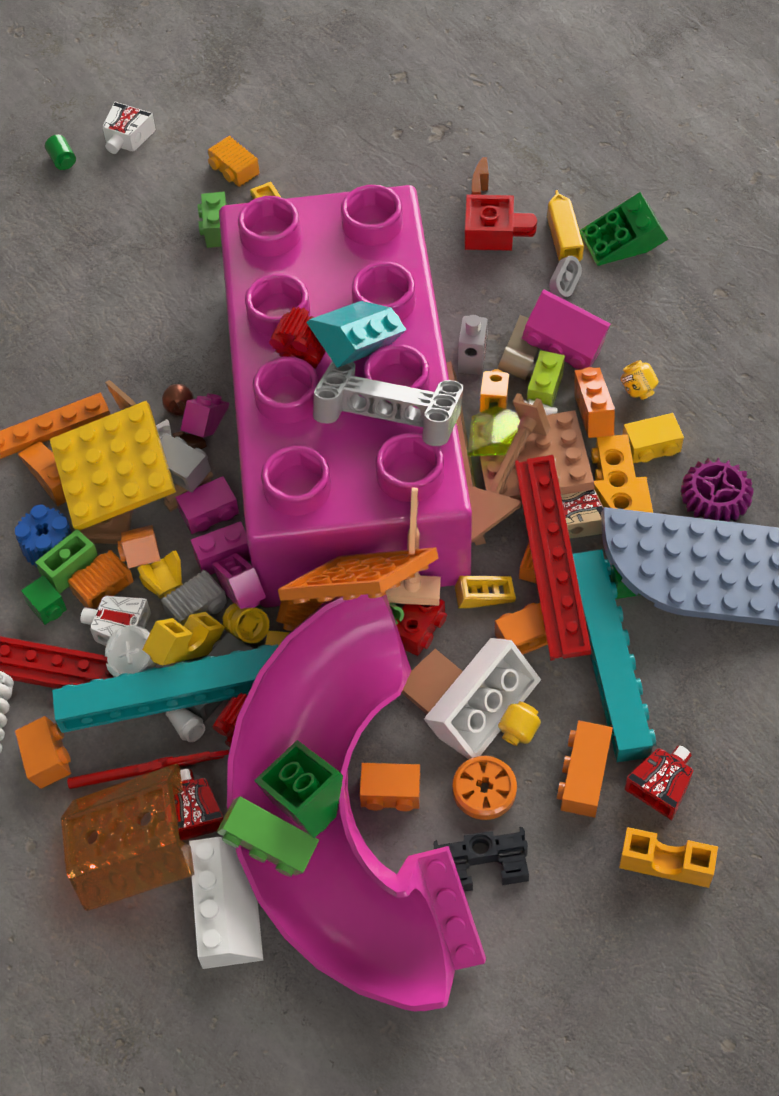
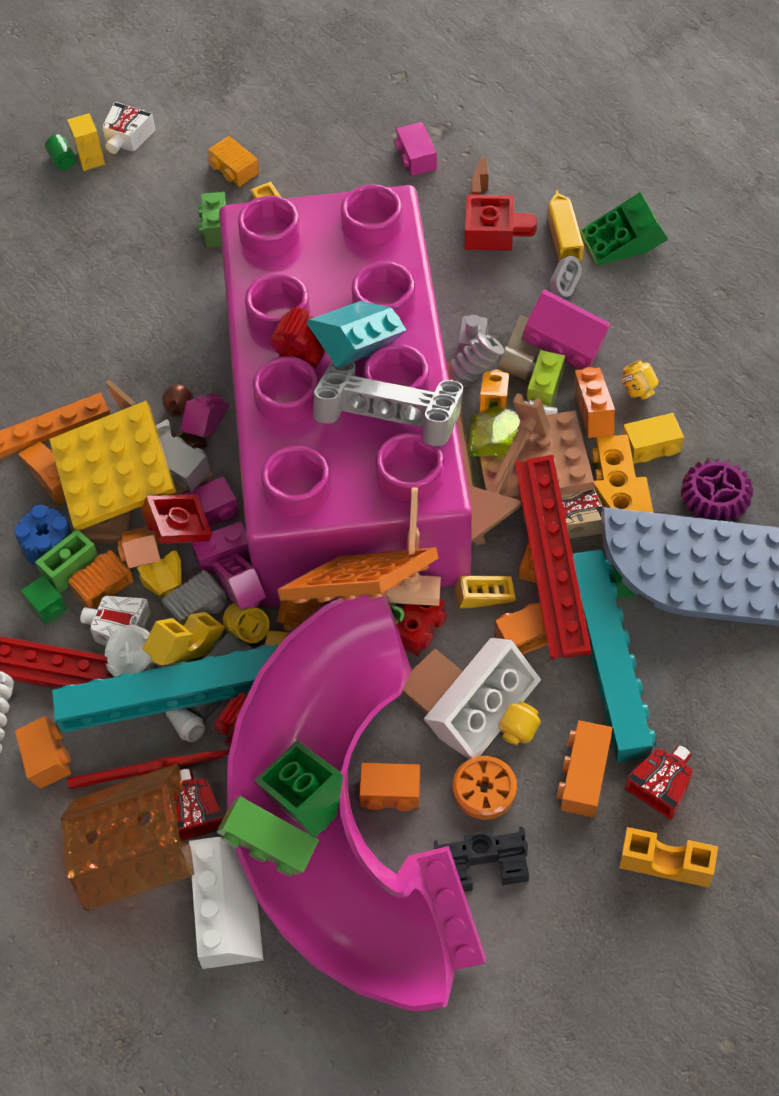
(86, 141): none -> yellow brick
(176, 518): none -> red plate
(416, 148): none -> dark pink brick
(476, 359): none -> light grey piece

